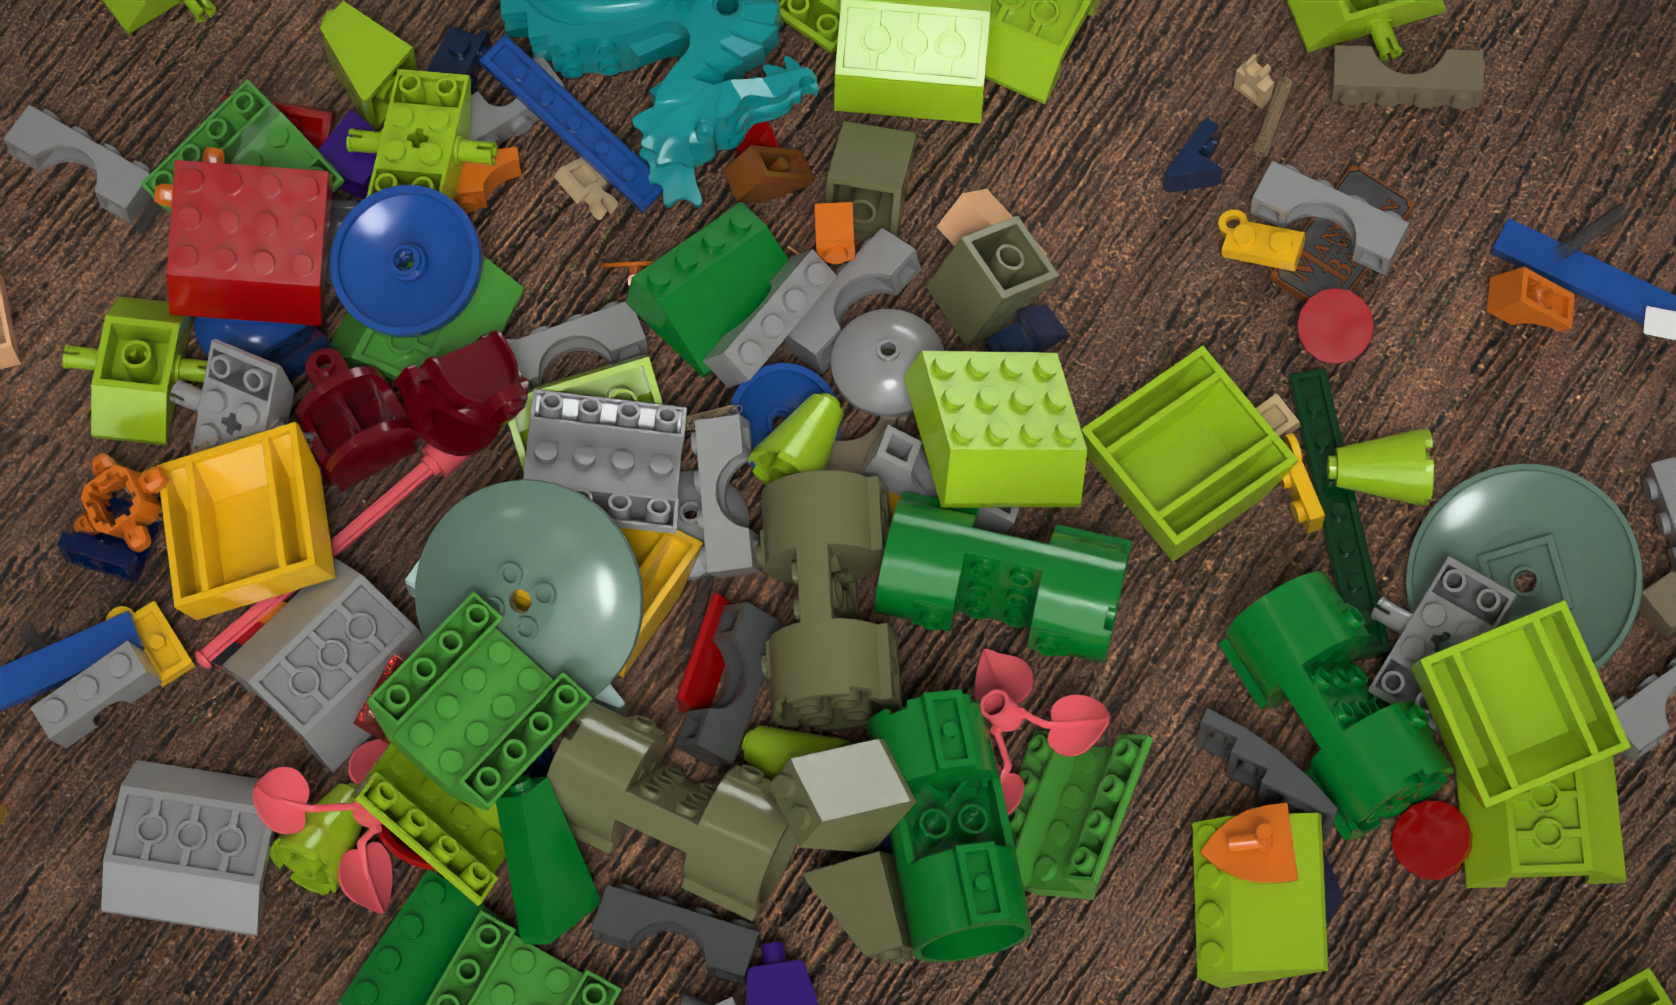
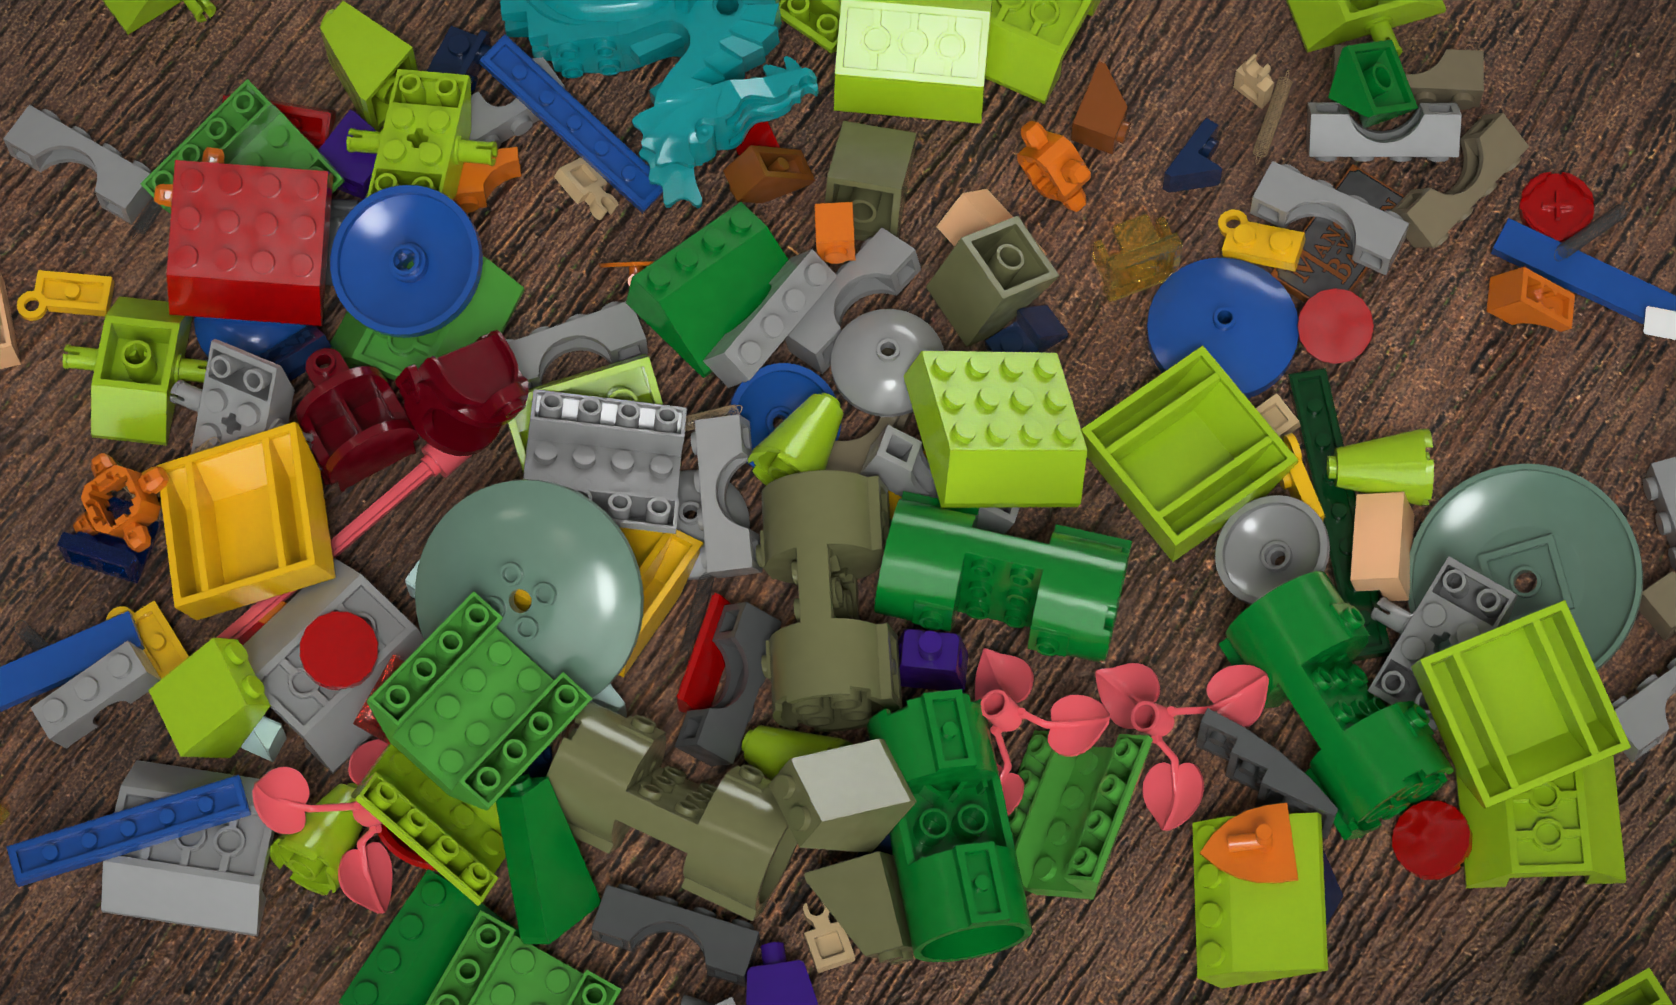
(68, 294): none -> yellow hinge
(128, 830): none -> blue tile
(211, 700): none -> lime slope
(265, 739): none -> light aqua slope
(339, 650): none -> red tile
(827, 942): none -> tan plate
(932, 660): none -> dark purple torso
(1053, 166): none -> orange piece
(1101, 114): none -> dark orange slope
(1130, 695): none -> coral plant
(1145, 257): none -> clear yellow panel
(1258, 312): none -> blue dish
(1260, 535): none -> light grey dish
(1372, 83): none -> green slope
(1382, 544): none -> light nougat piece
(1429, 133): none -> light grey arch
(1488, 151): none -> dark tan arch
(1556, 205): none -> red tile

